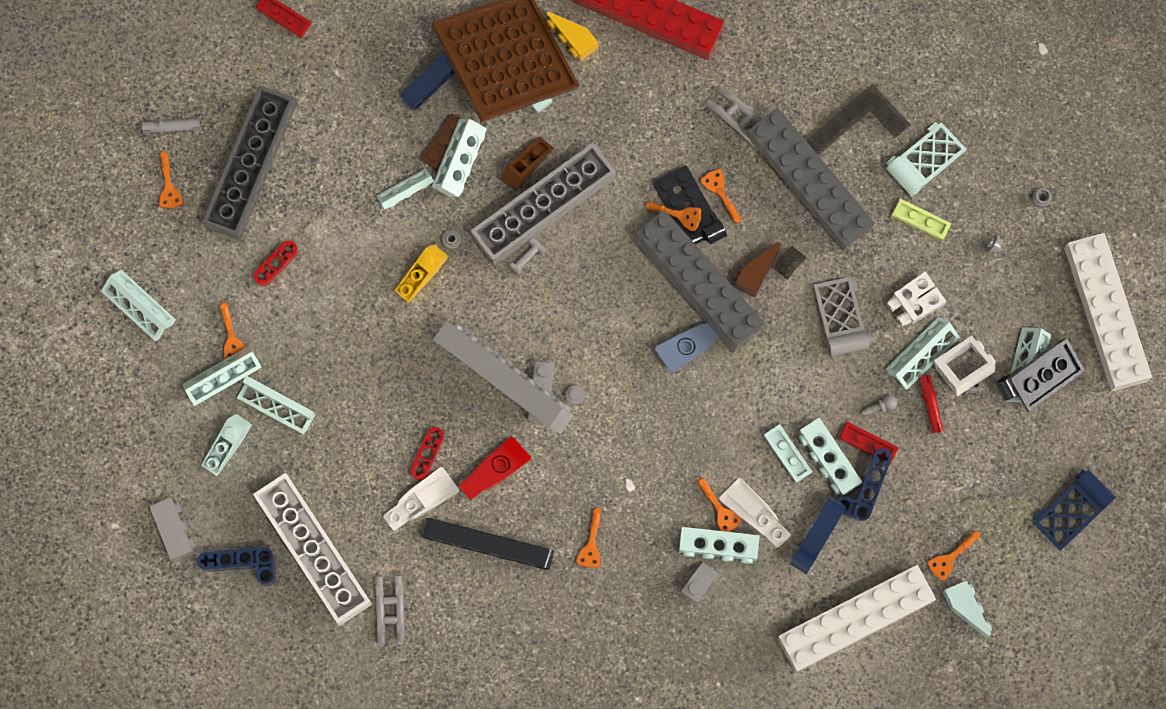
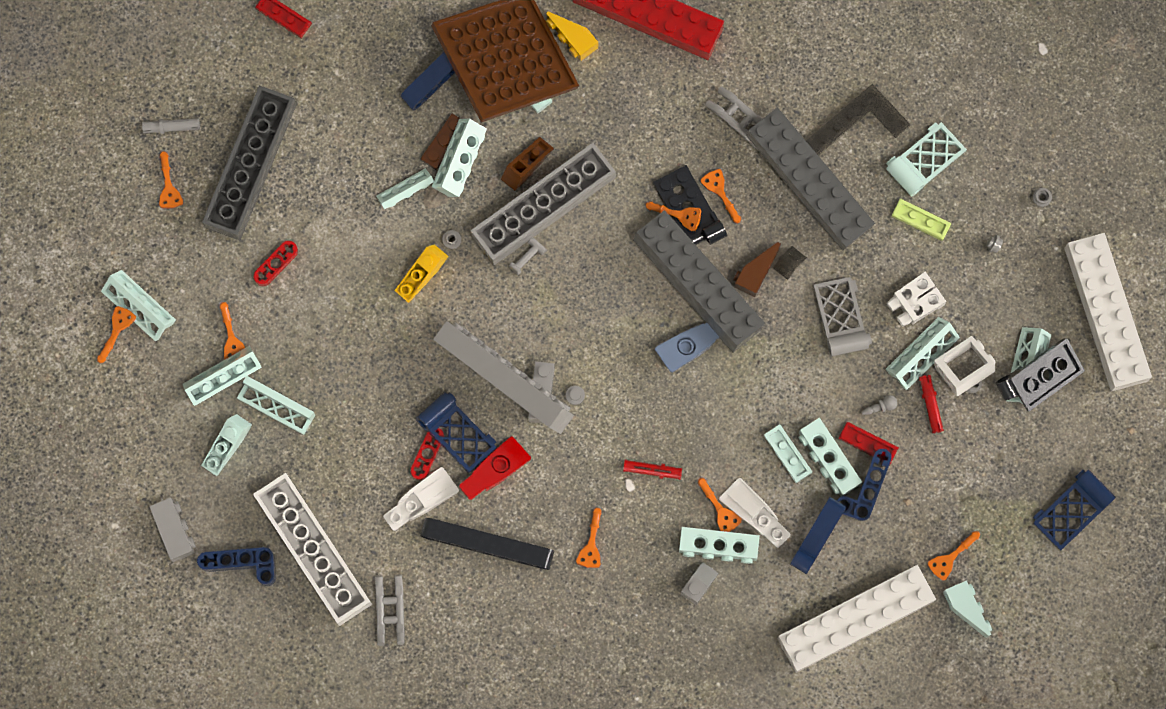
(117, 327): none -> orange piece
(438, 413): none -> dark blue piece
(675, 472): none -> red pin

